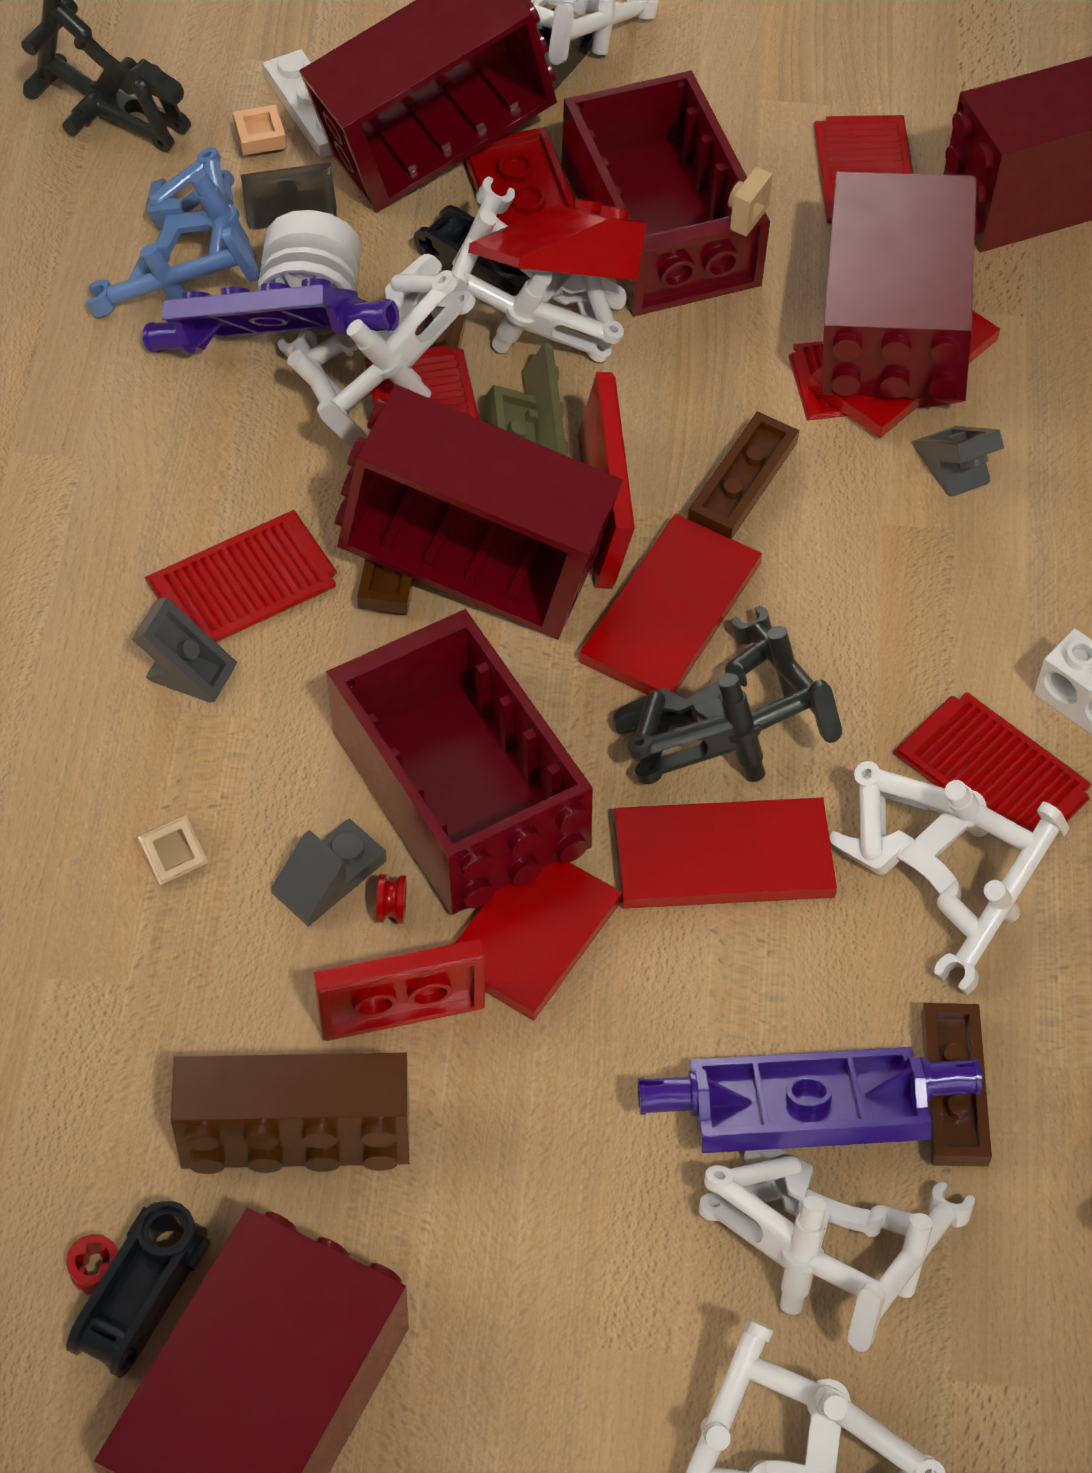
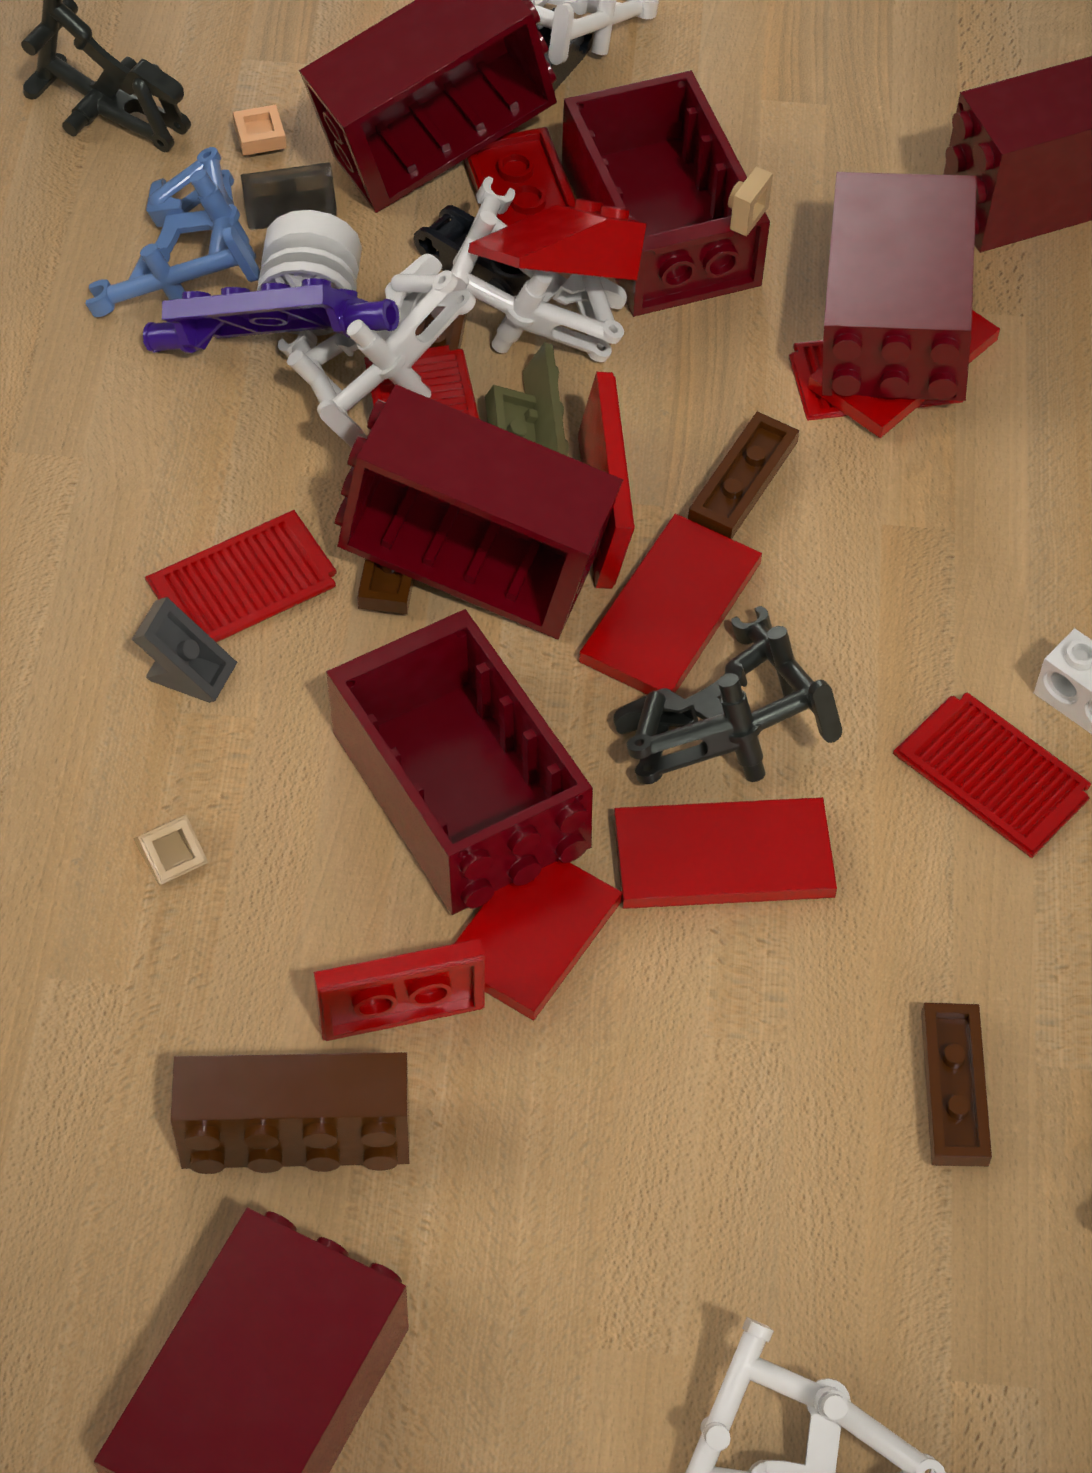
(80, 1256): red bush -> none
(138, 1287): black piece -> none
(286, 81): white plate -> none
(326, 870): dark grey slope -> none
(391, 899): red bush -> none
(799, 1244): white piece -> none
(810, 1097): dark purple plate -> none
(862, 146): red window -> none
(959, 456): dark grey slope -> none
(959, 811): white piece -> none

